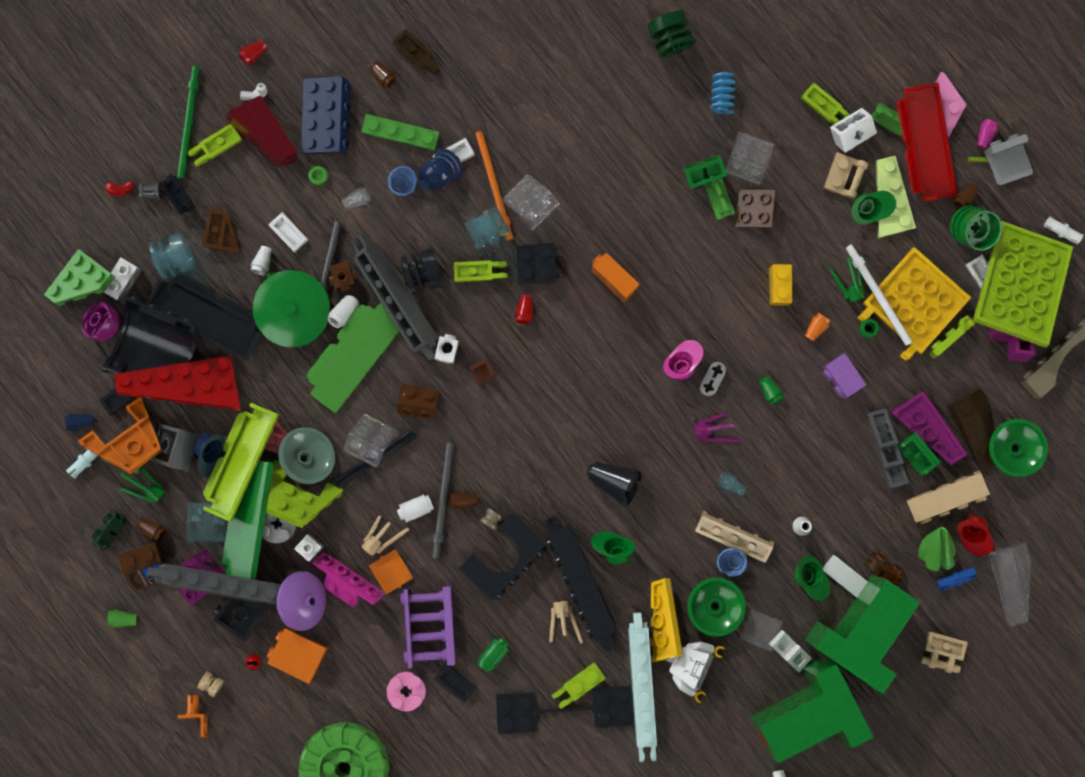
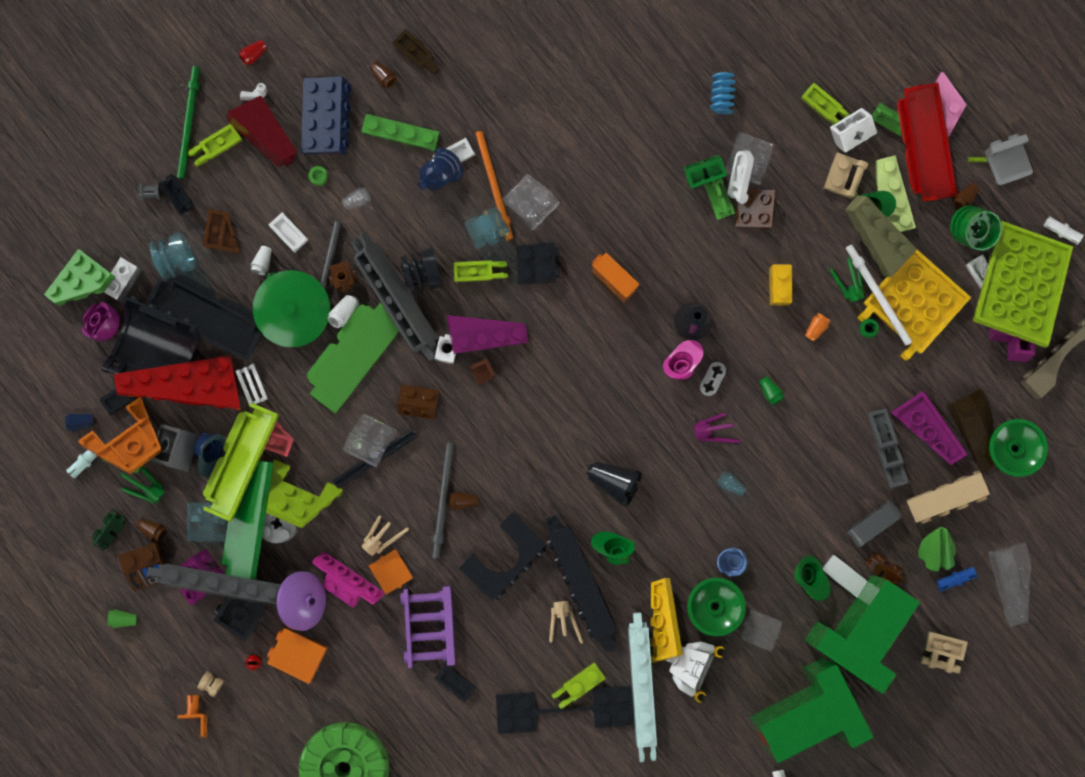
(117, 190): red arm -> none
(246, 370): none -> white tile
(309, 547): white brick -> none
(315, 449): sand green dish -> none
(399, 700): bright pink plate -> none
(402, 181): medium blue hair -> none
(415, 508): white head -> none
(481, 334): none -> magenta wing
(492, 519): dark tan wheel -> none
(493, 654): green head -> none
(524, 310): red cone -> none
(671, 33): dark green wheel -> none
(690, 327): none -> black cone
(734, 537): tan hinge -> none
(740, 176): none -> white plate
(790, 651): white slope -> none
(797, 526): white cone -> none
(843, 376): medium lavender brick -> none
(874, 523): none -> dark grey beam
(885, 242): none -> olive wedge
(918, 454): green hinge -> none
(953, 335): lime hinge -> none
(975, 535): red piece -> none
(987, 133): dark pink cone -> none

